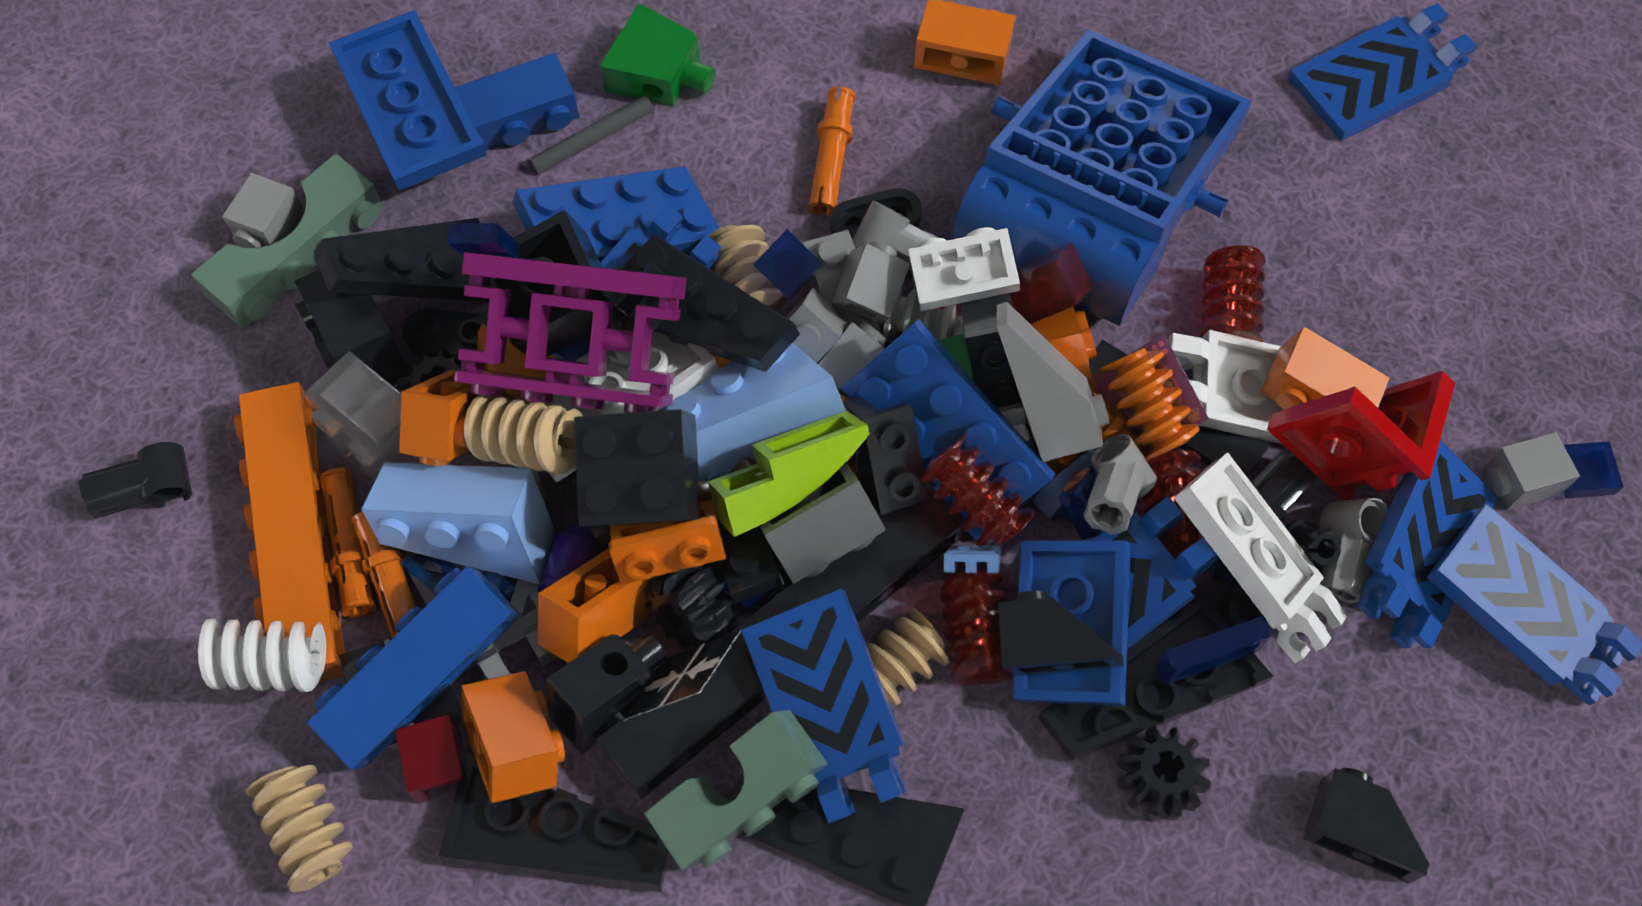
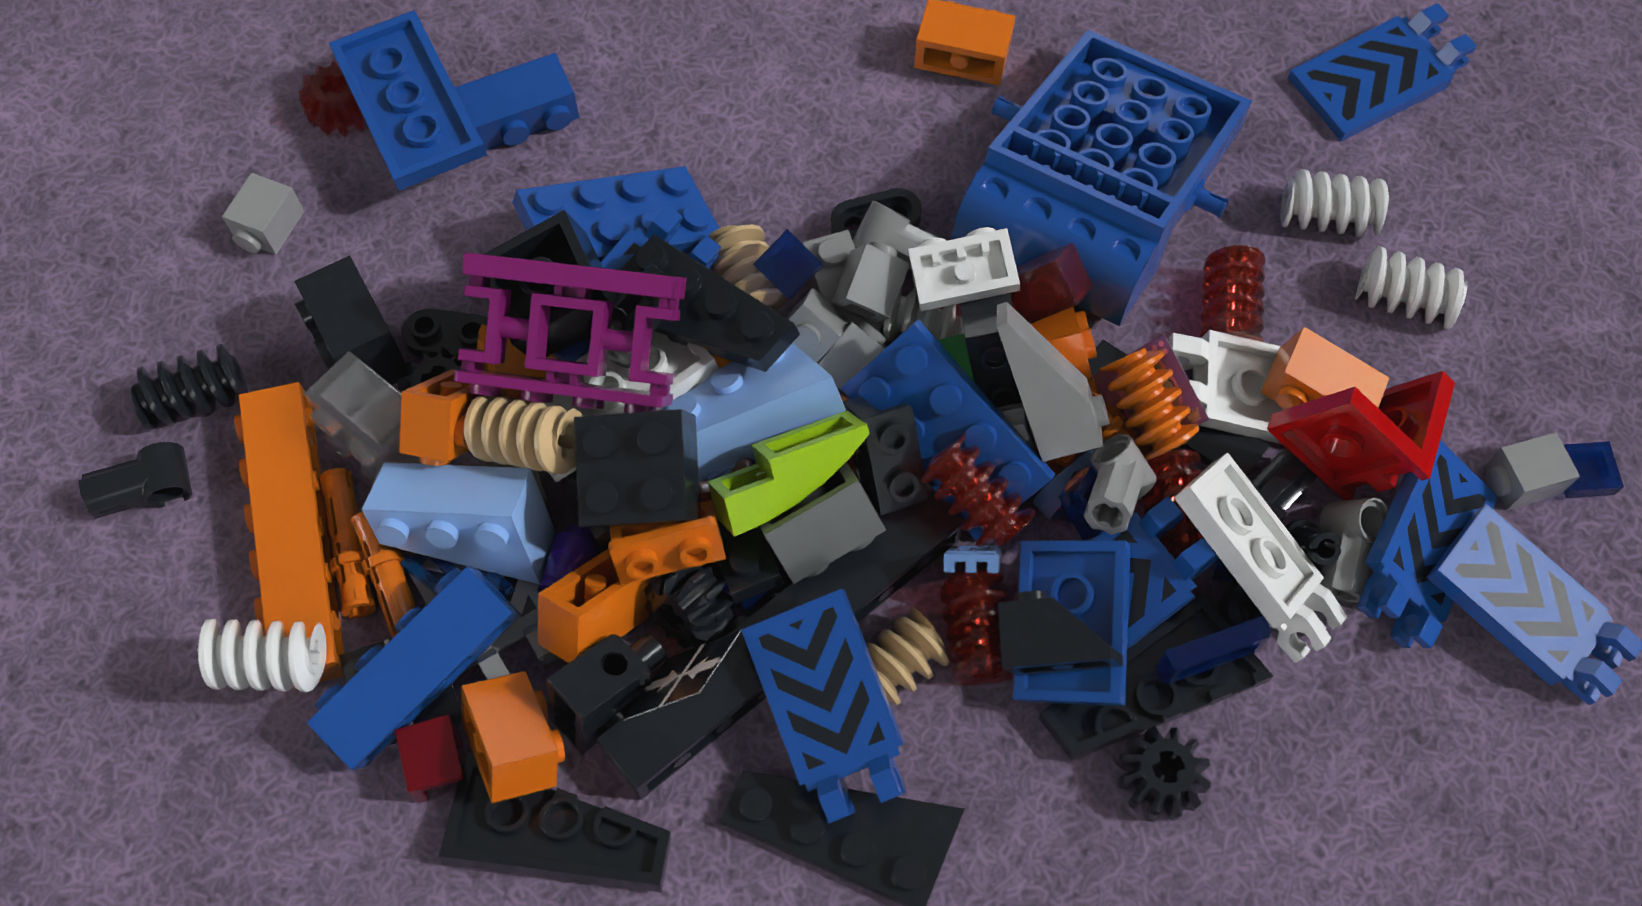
(187, 388): none -> black piece
(251, 279): sand green arch -> none
(299, 826): tan piece -> none
(330, 101): none -> clear red gear
(396, 263): black wing -> none
(482, 239): clear blue tile -> none
(591, 135): dark grey bar -> none
(654, 60): green torso -> none
(776, 764): sand green arch -> none
(834, 136): orange pin -> none
(1335, 201): none -> white piece
(1364, 825): black slope -> none
(1413, 286): none -> white piece

